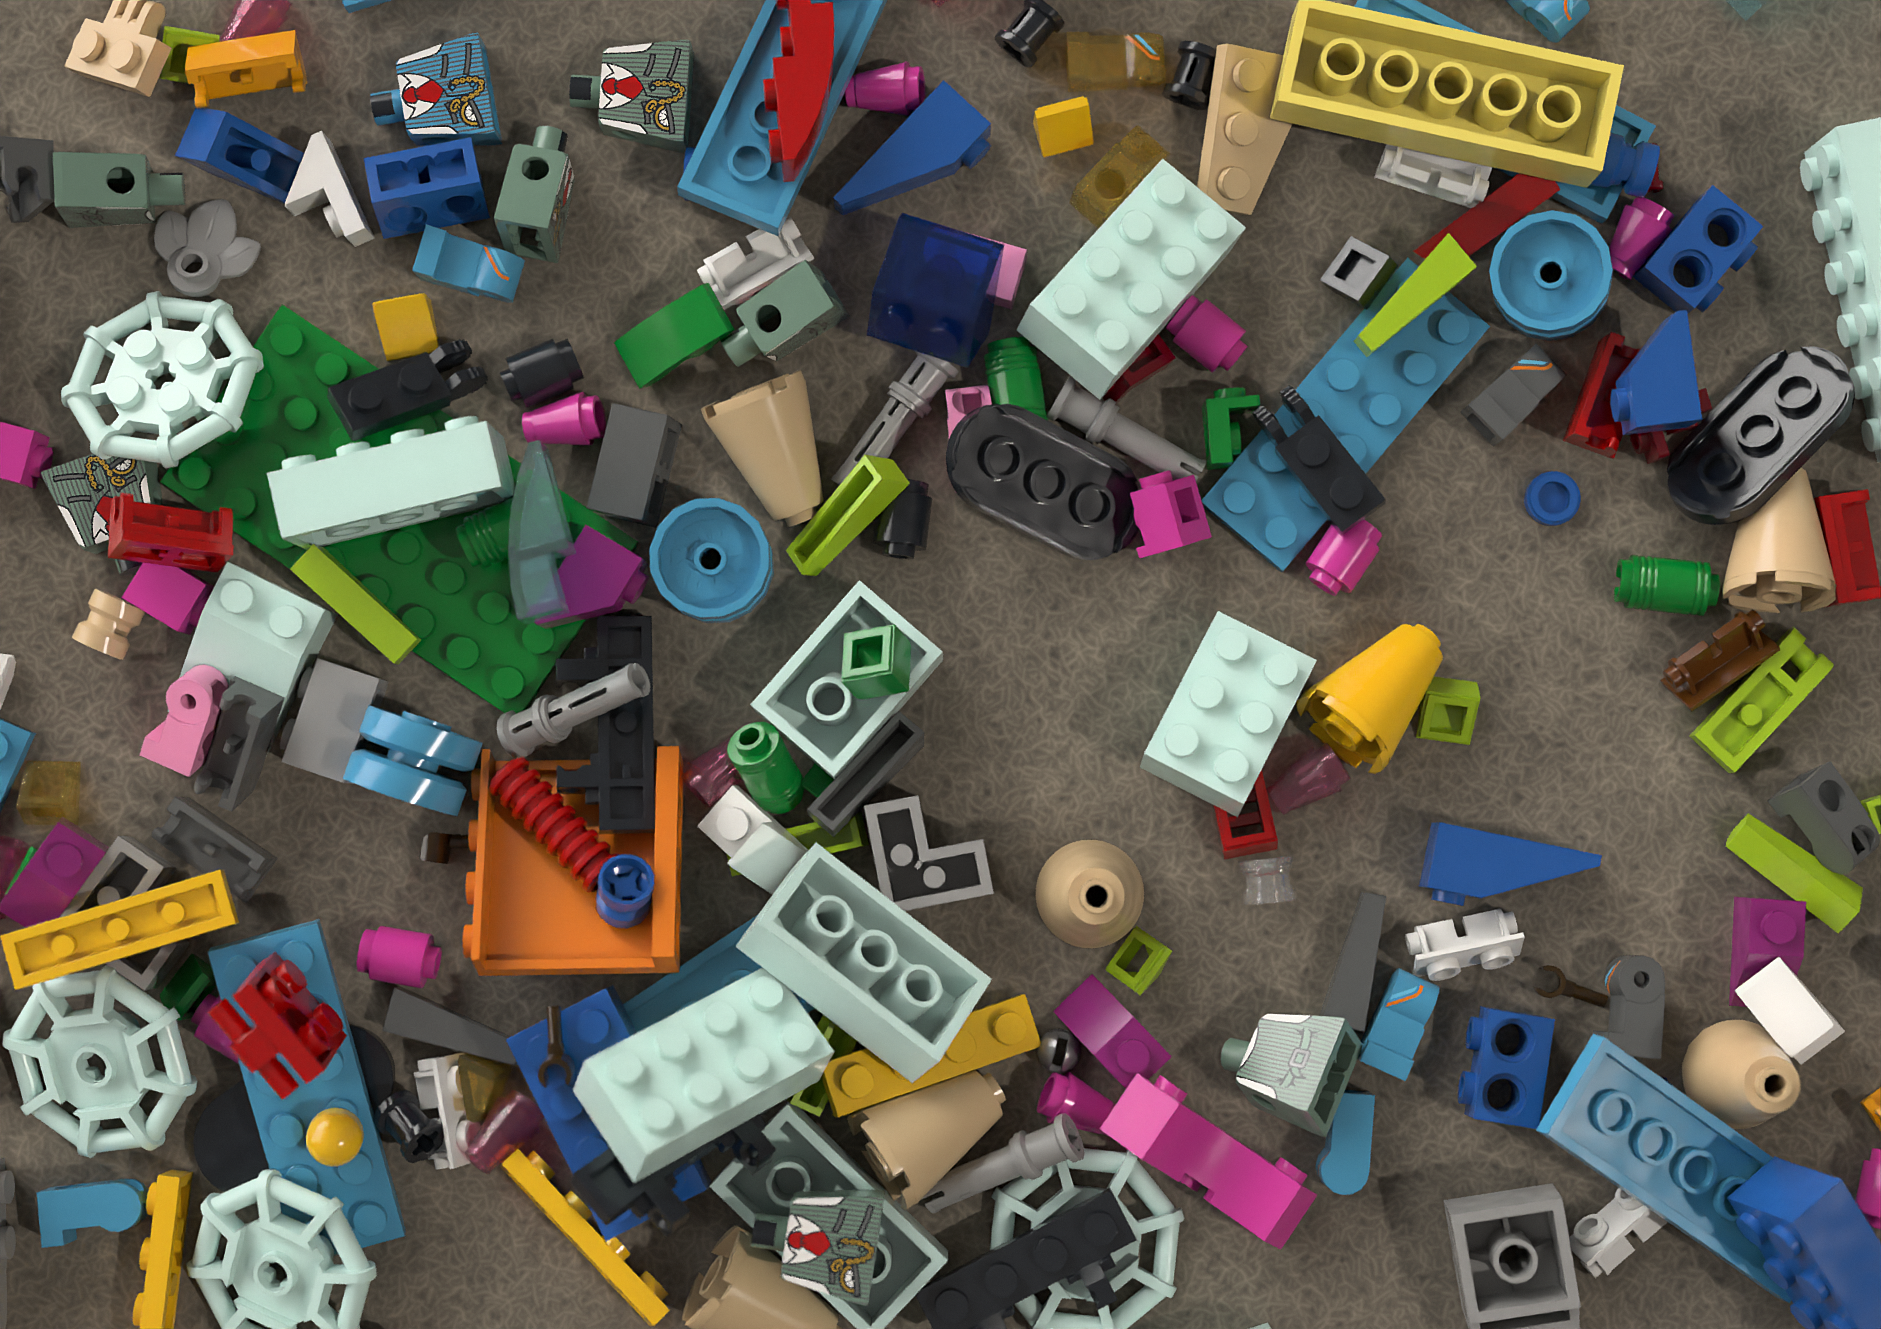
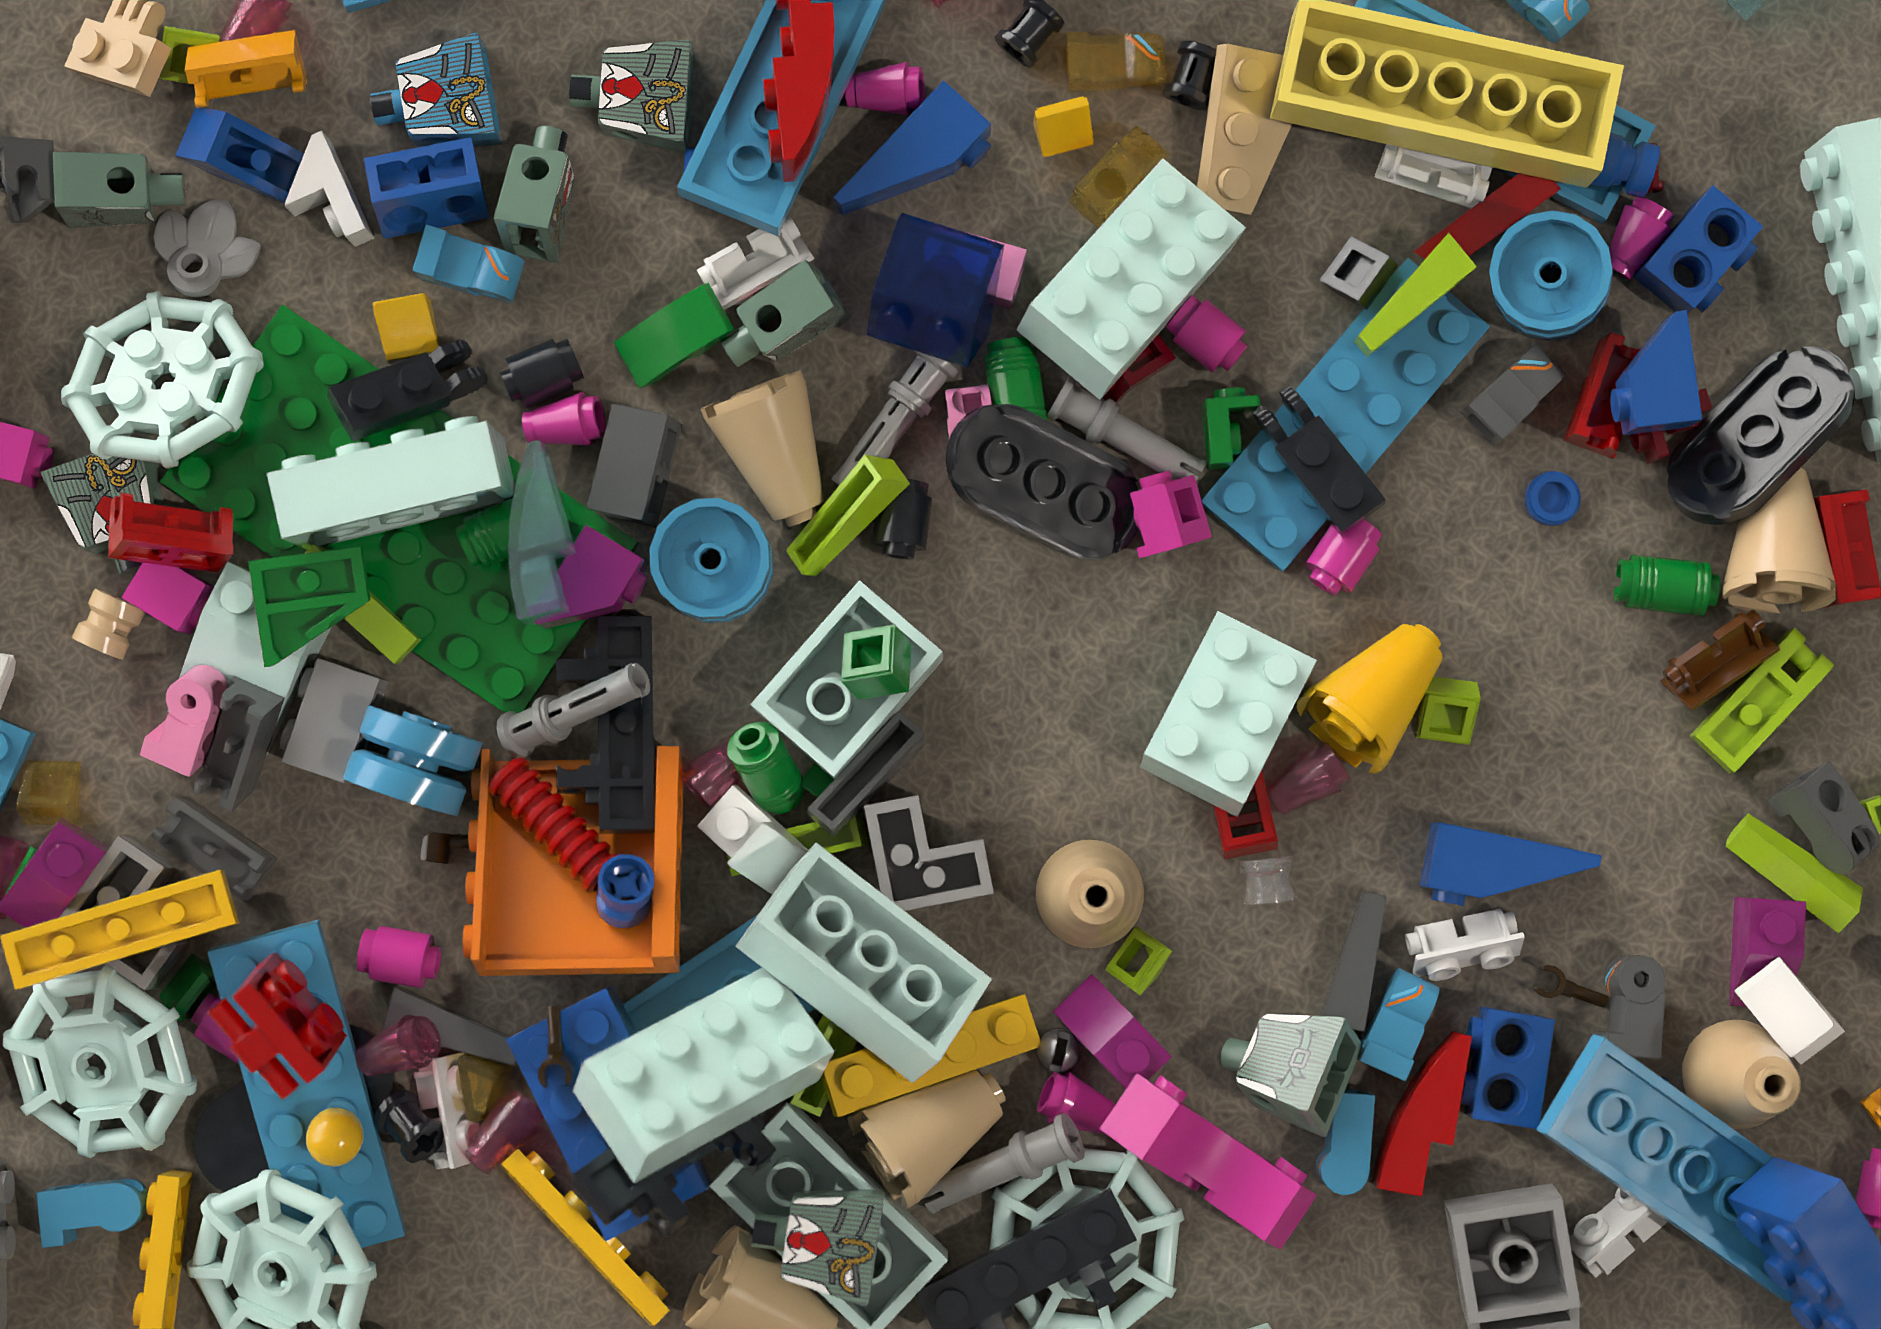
(305, 596): none -> green wing
(400, 1047): none -> clear pink cone
(1423, 1116): none -> red slope

